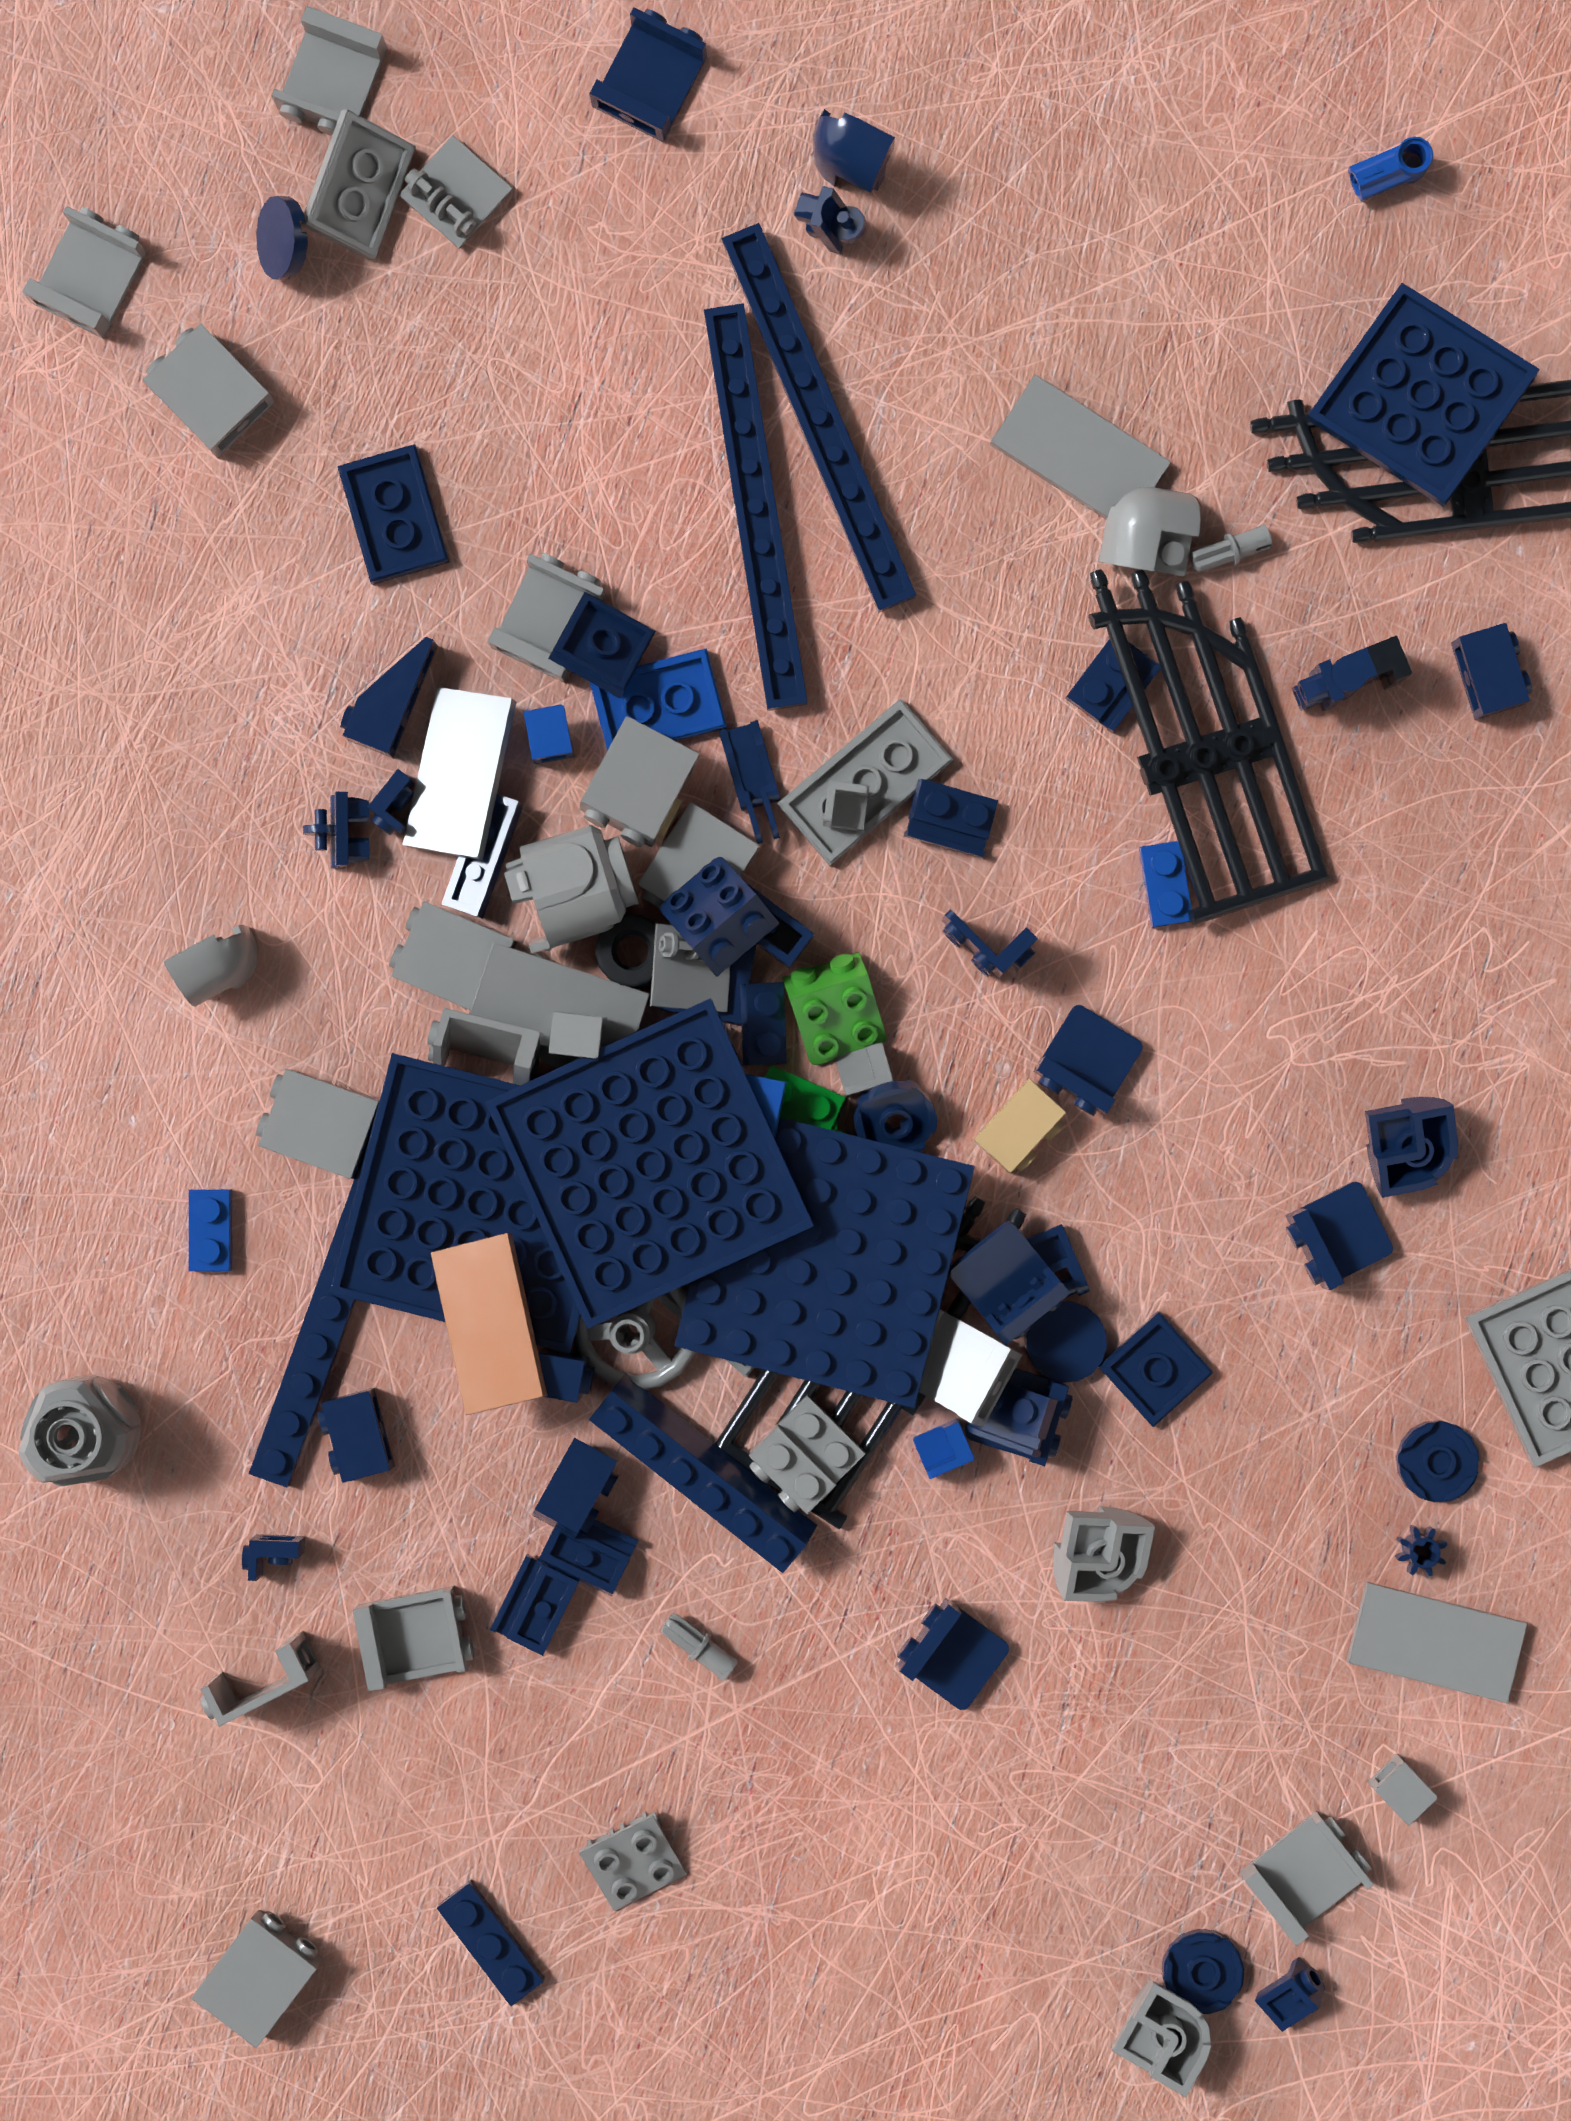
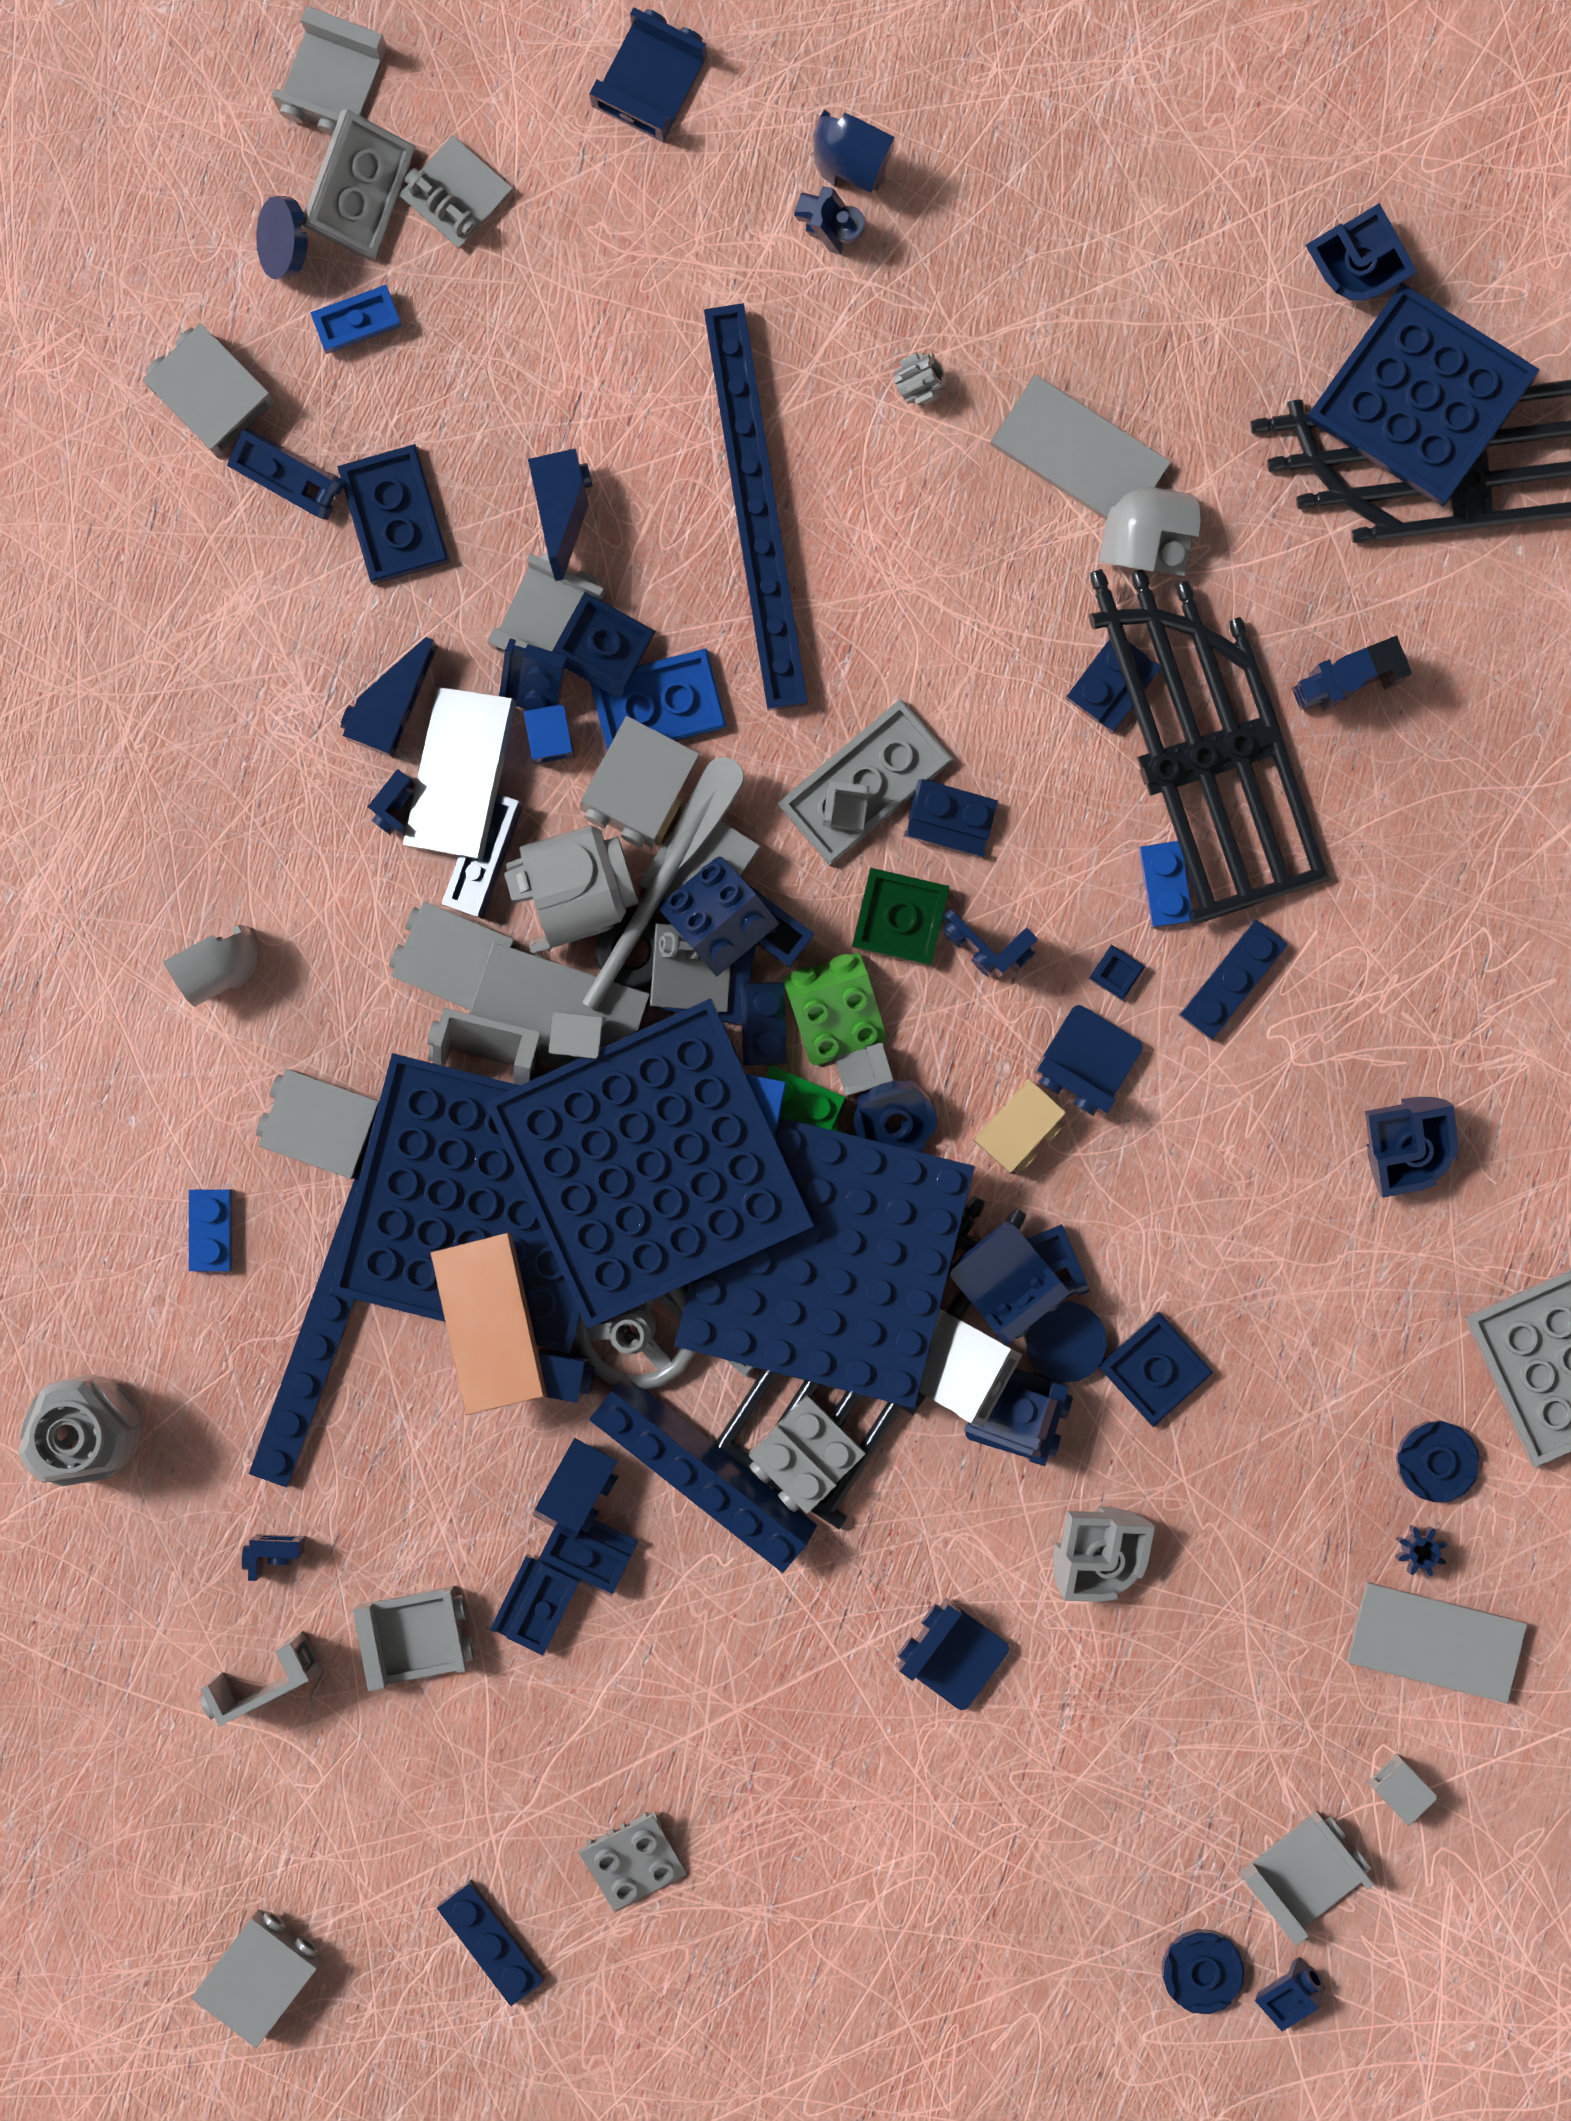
(88, 272): light grey panel -> none
(284, 473): none -> dark blue plate
(342, 811): dark blue hips -> none
(356, 319): none -> blue plate
(356, 1435): dark blue brick -> none
(532, 676): none -> dark blue plate
(561, 502): none -> dark blue slope
(698, 1646): light grey axle -> none
(700, 817): none -> light grey piece
(751, 773): dark blue arm -> none
(818, 417): dark blue plate -> none
(900, 916): none -> dark green plate
(920, 378): none -> light grey gear
(943, 1448): blue panel -> none
(1116, 972): none -> dark blue tile
(1165, 2037): light grey brick -> none
(1232, 549): light grey axle -> none
(1233, 979): none -> dark blue plate
(1338, 1235): dark blue bracket -> none
(1362, 256): none -> dark blue brick
(1388, 169): blue piece -> none
(1491, 670): dark blue brick -> none

